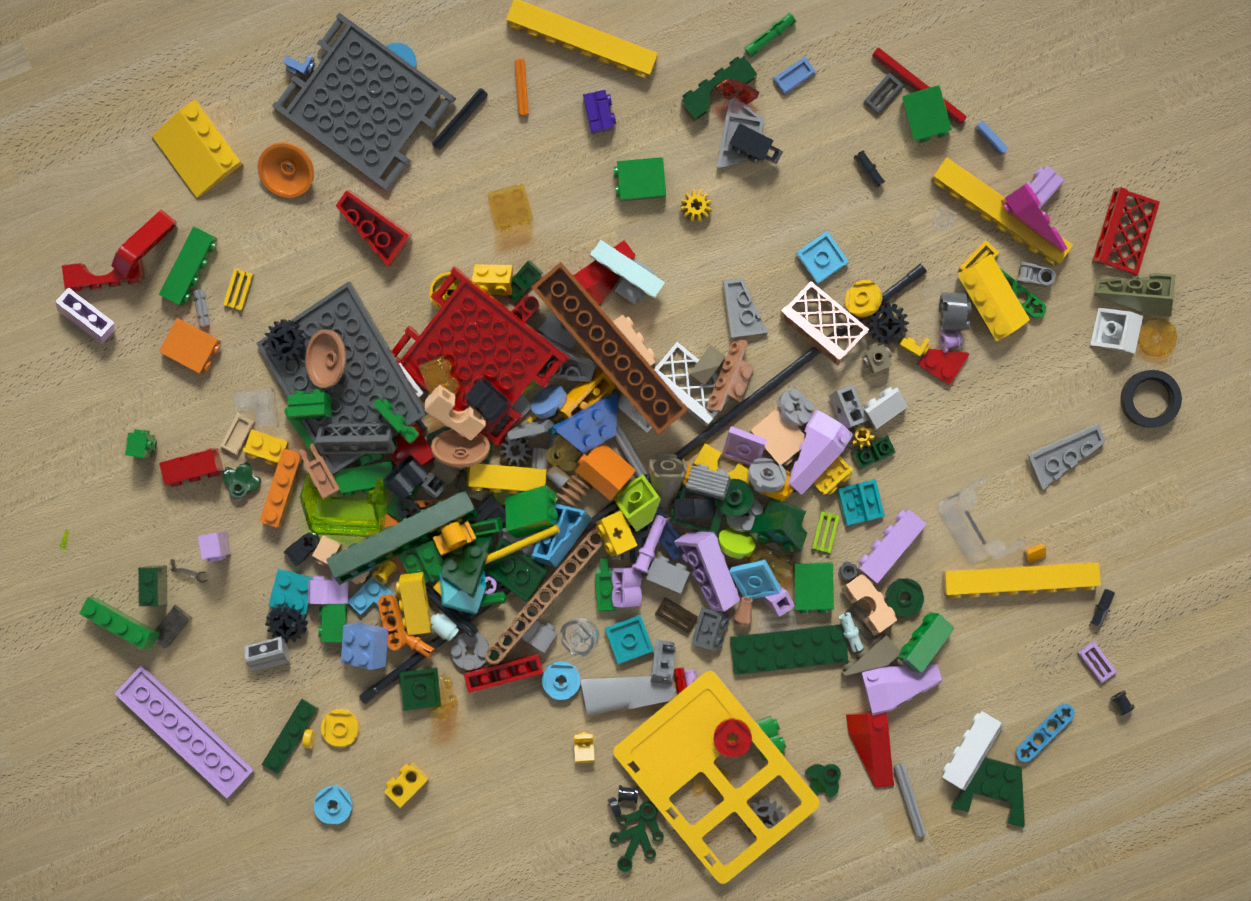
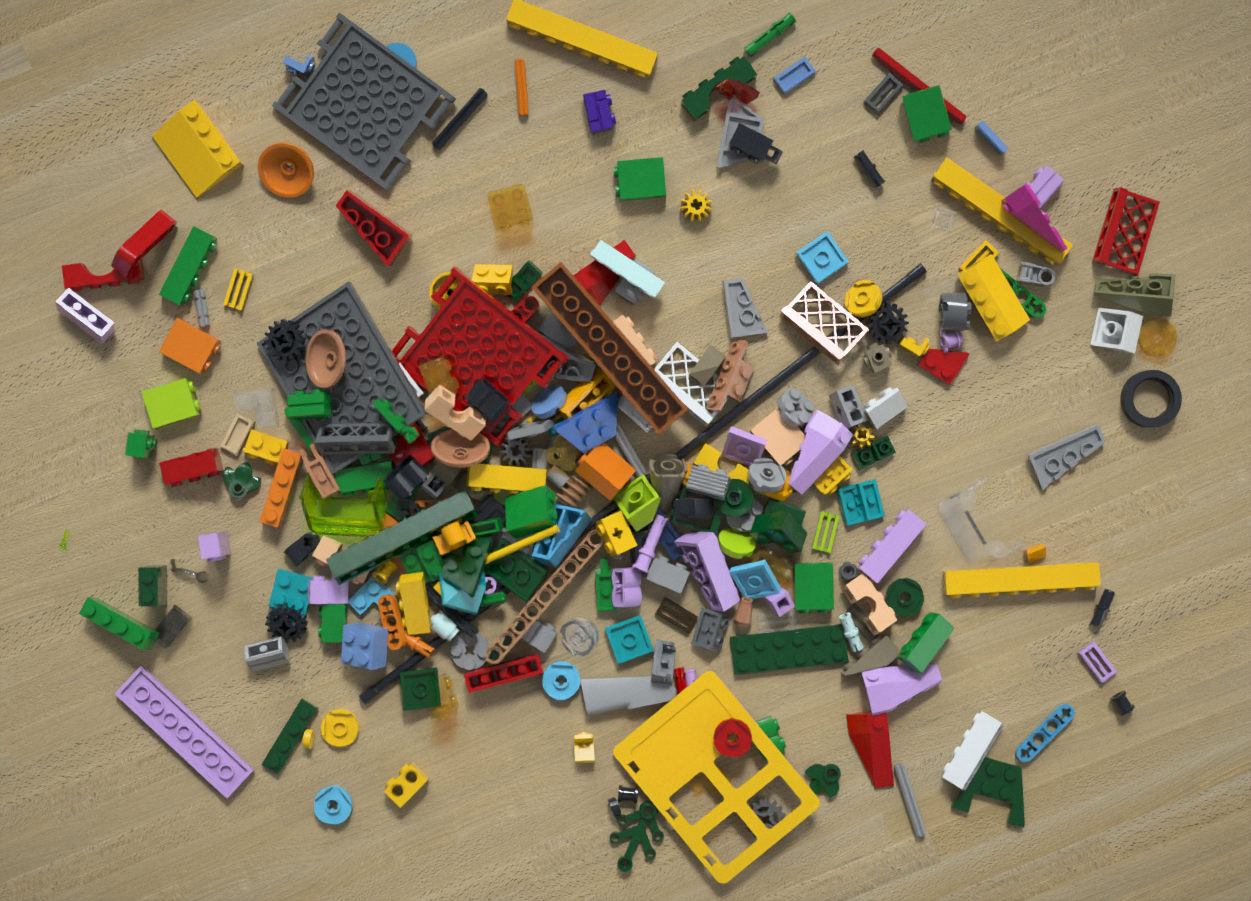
(171, 403): none -> lime brick

